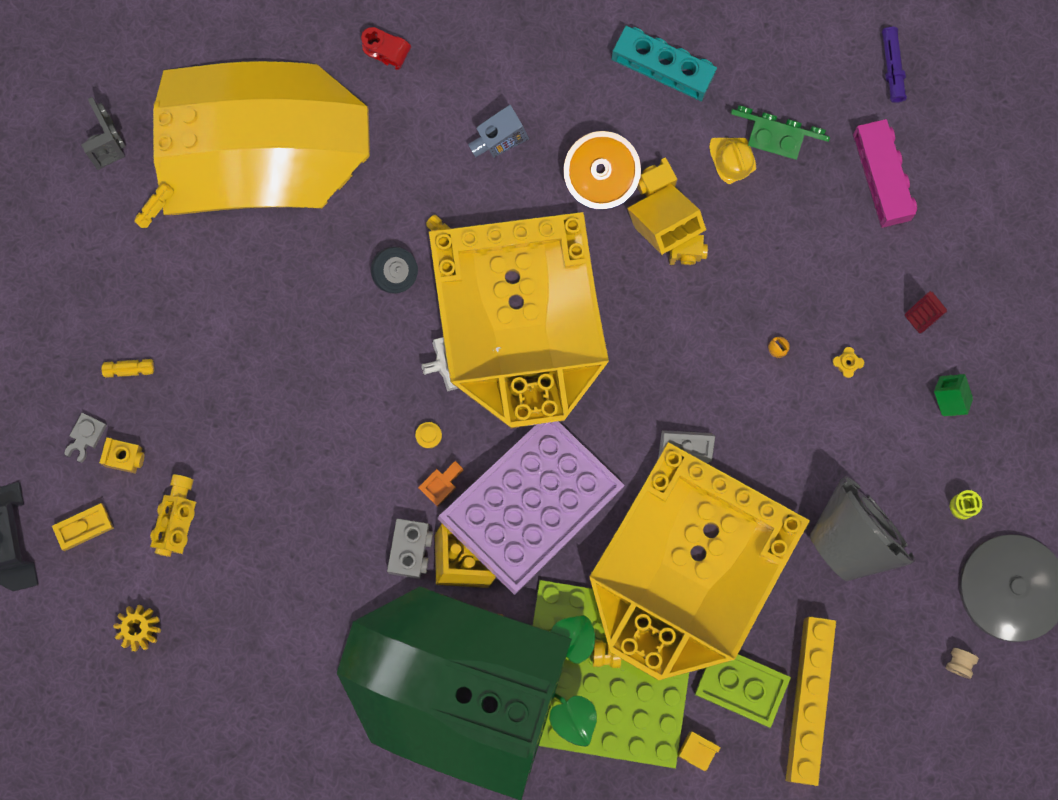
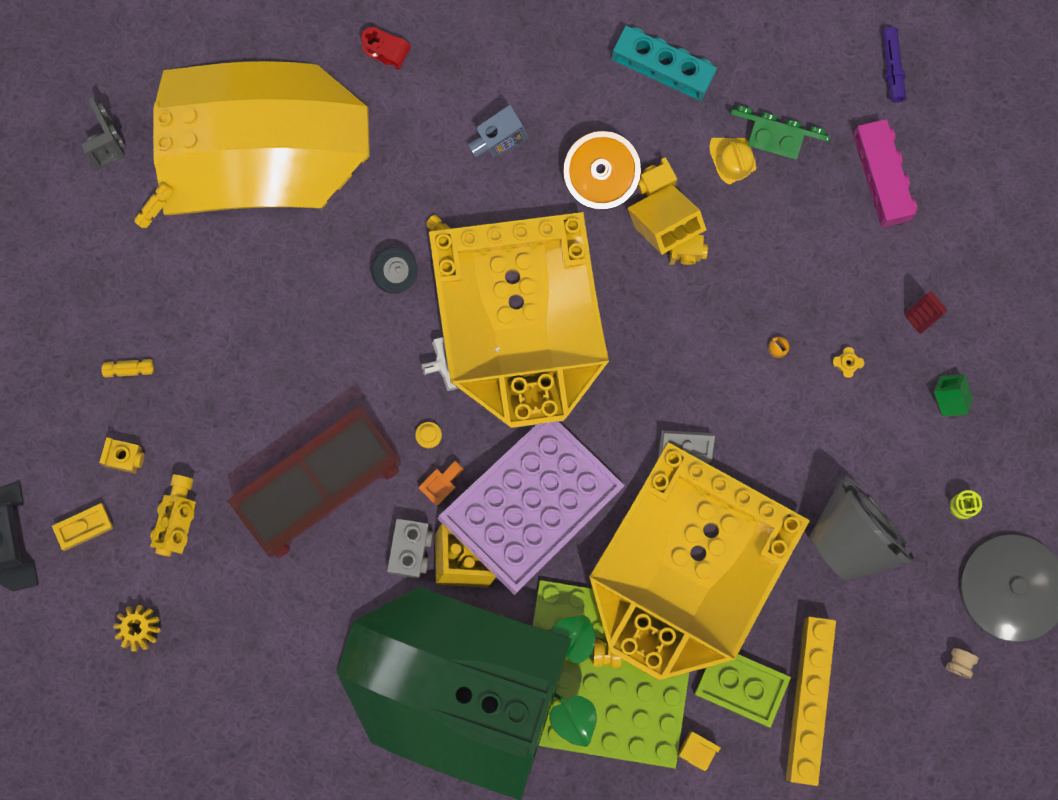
(87, 433): light grey plate -> none
(314, 482): none -> windscreen

